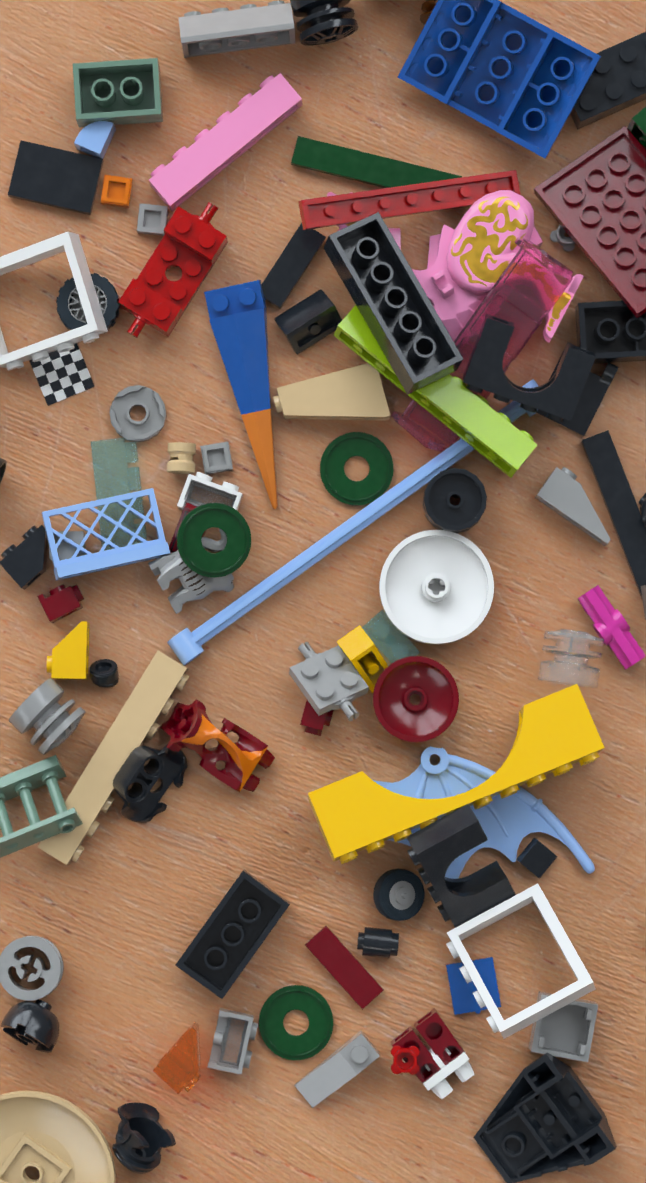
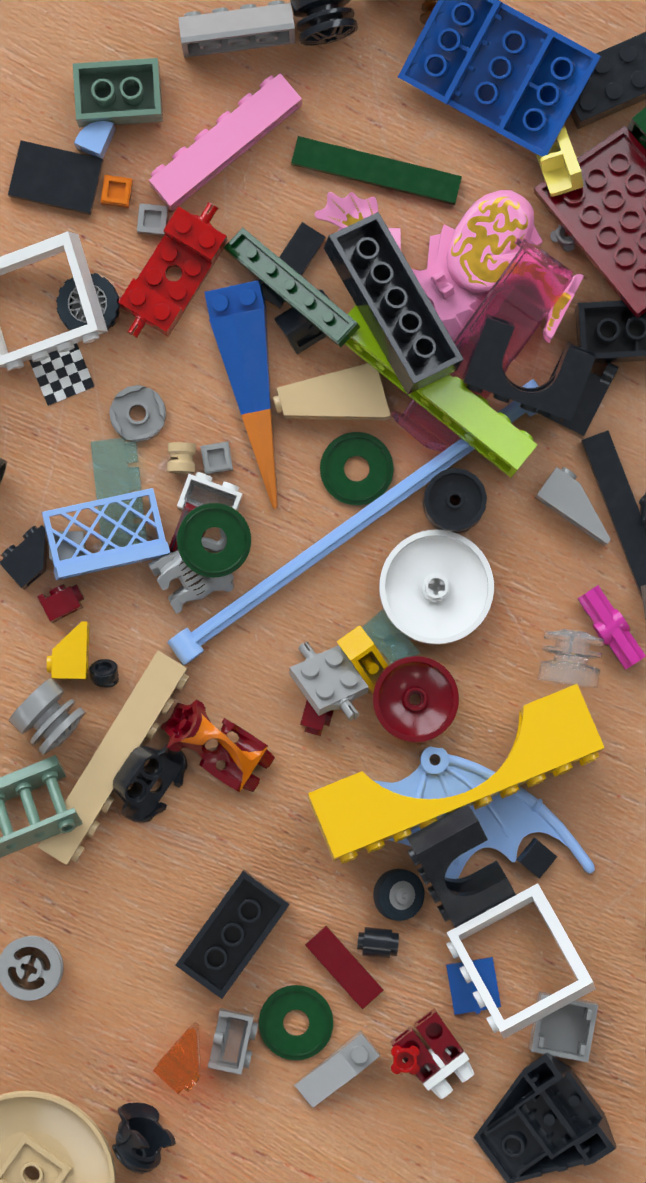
(32, 1024): black cylinder -> none
(292, 287): none -> tile
(403, 199): red plate -> none
(561, 167): none -> light yellow panel

